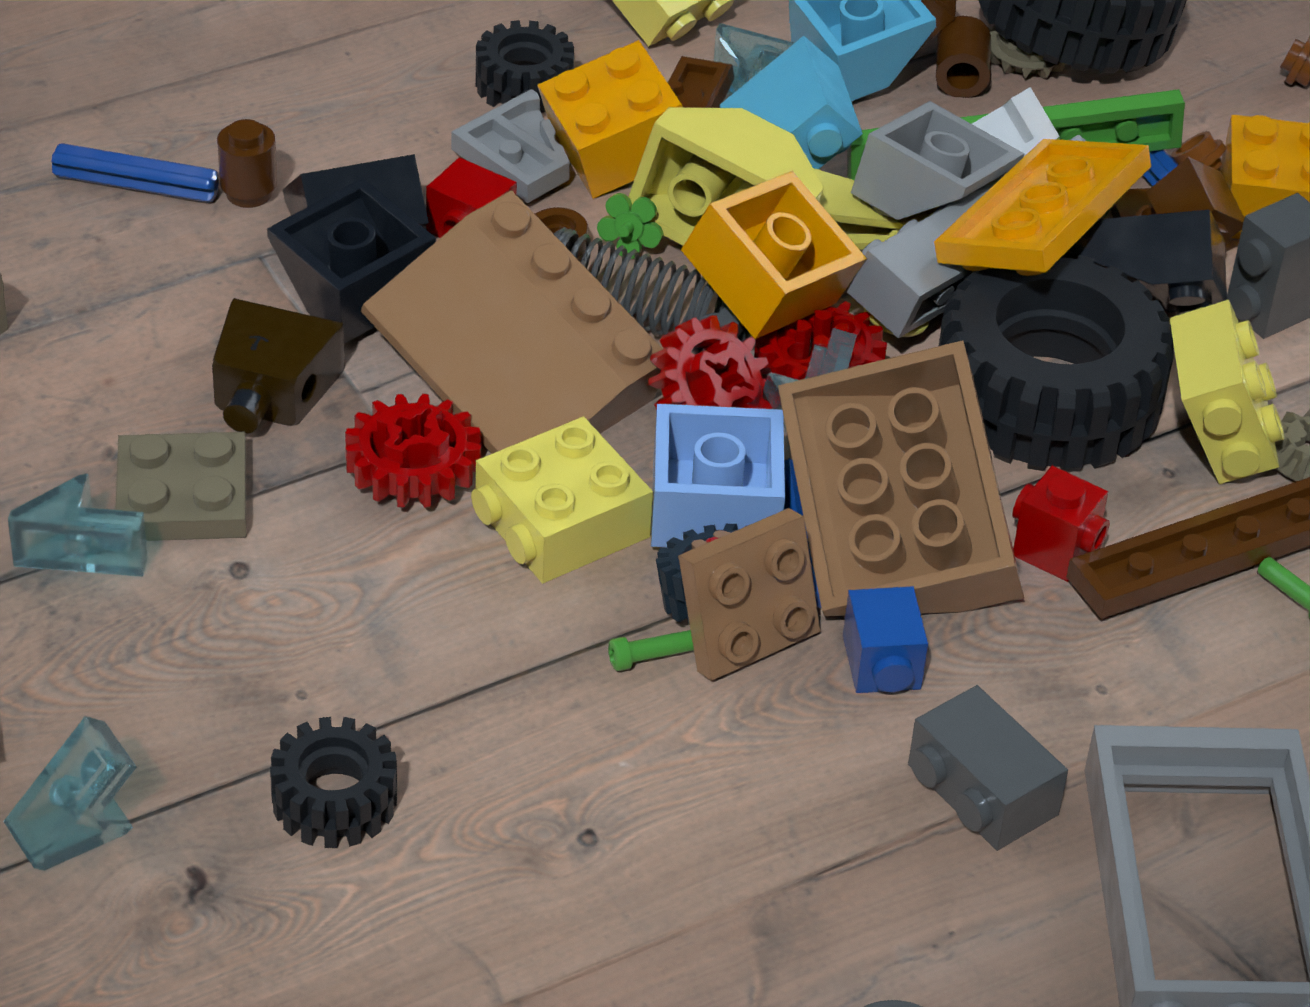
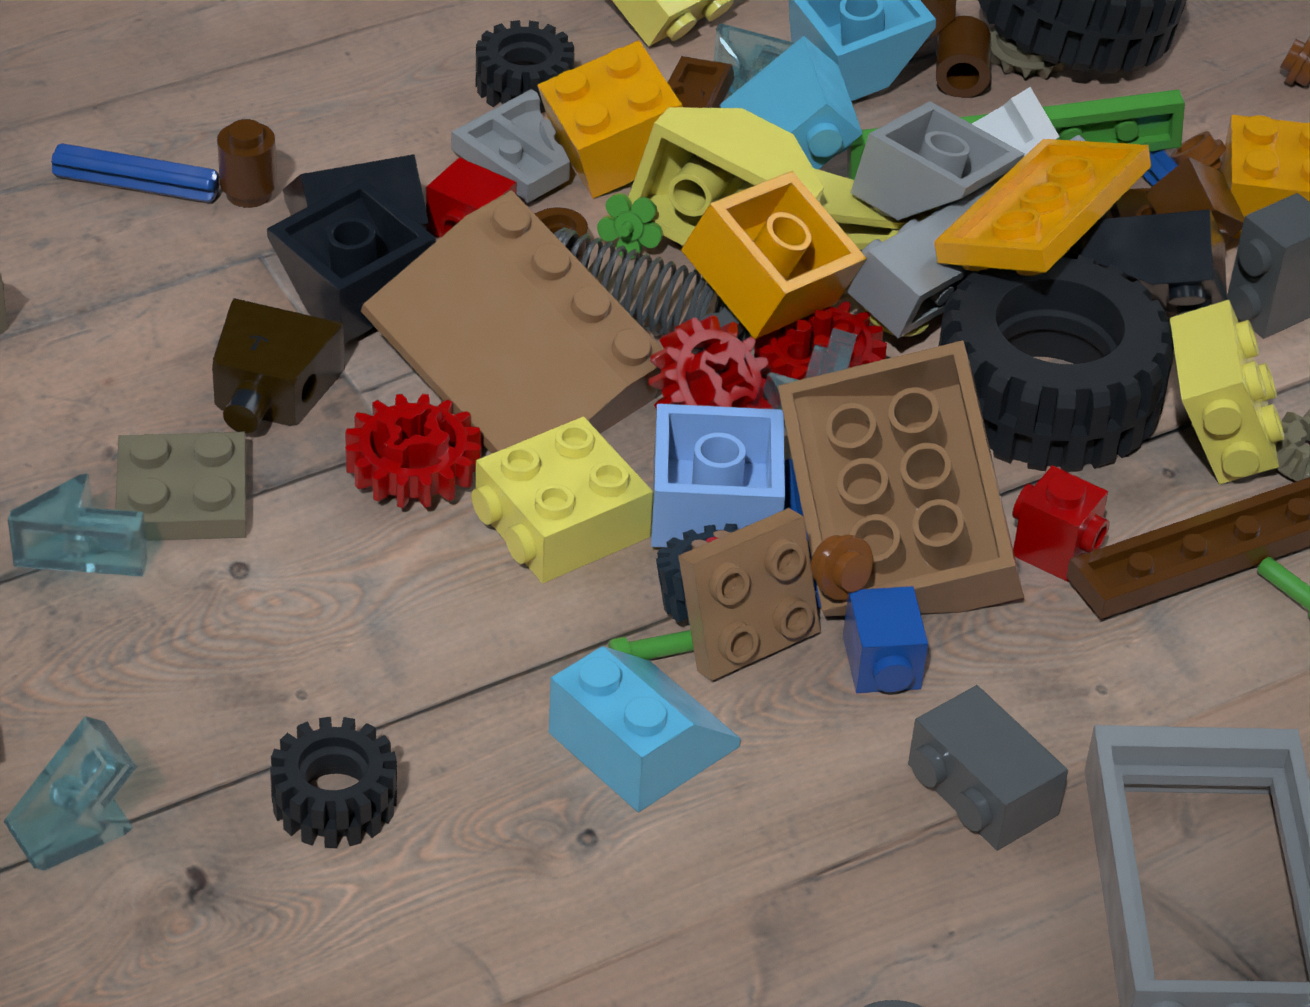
(634, 725): none -> medium azure slope
(841, 565): none -> dark orange plate

